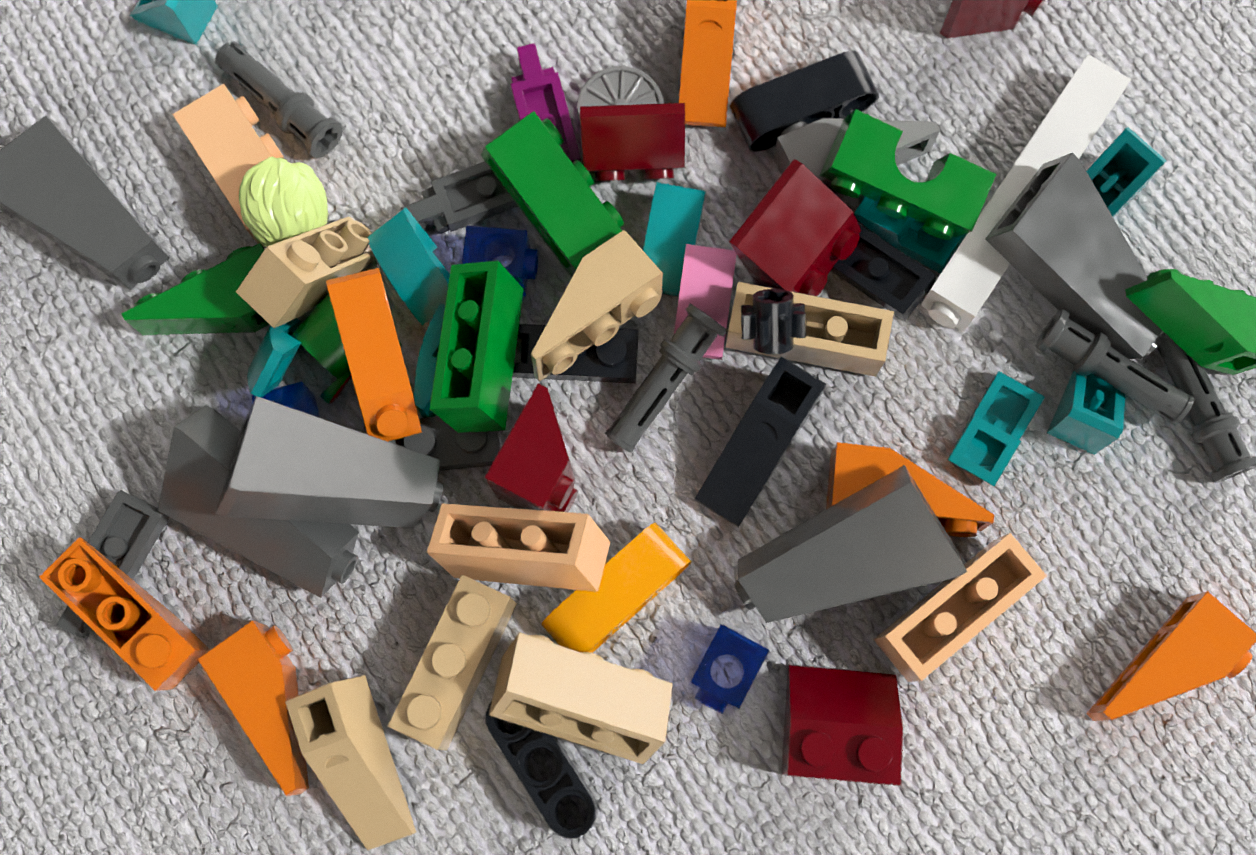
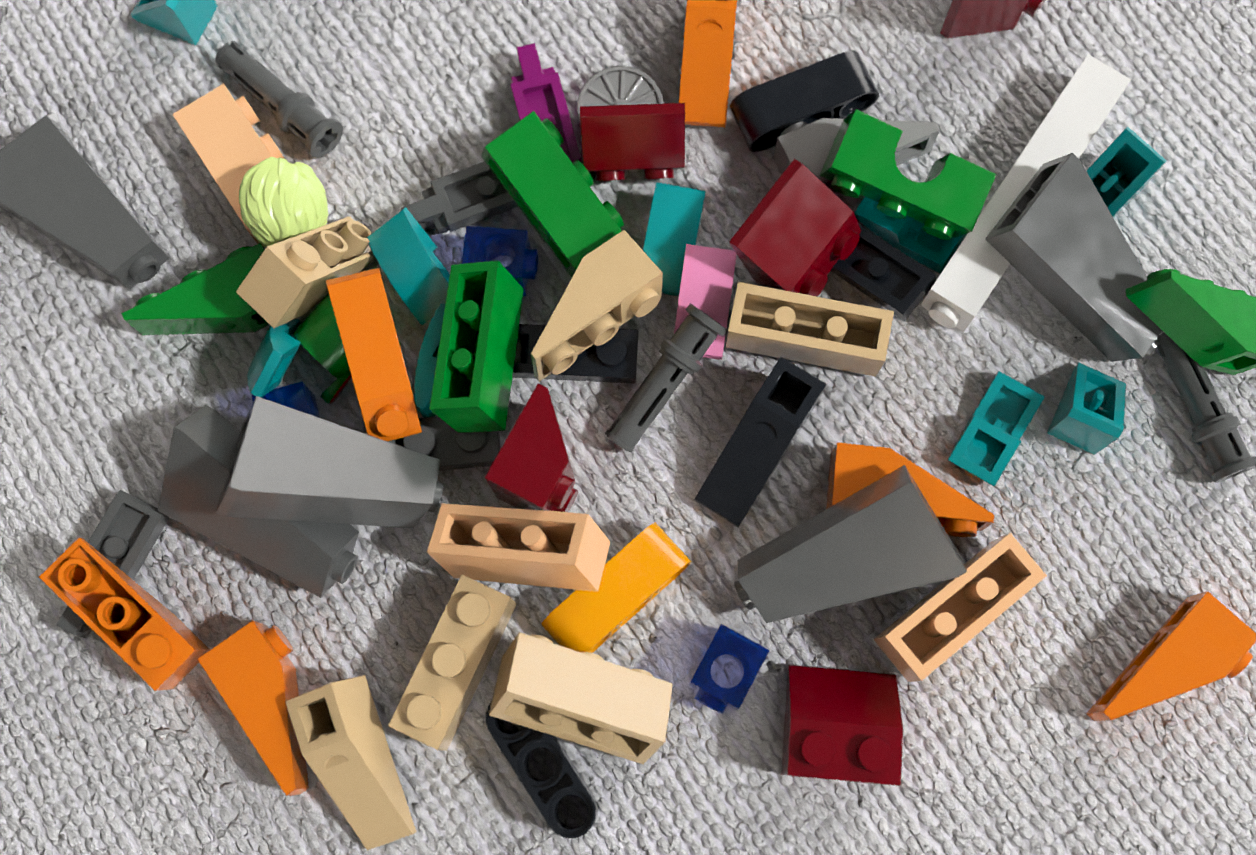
(773, 321): black gear -> none
(1094, 356): dark grey pin -> none

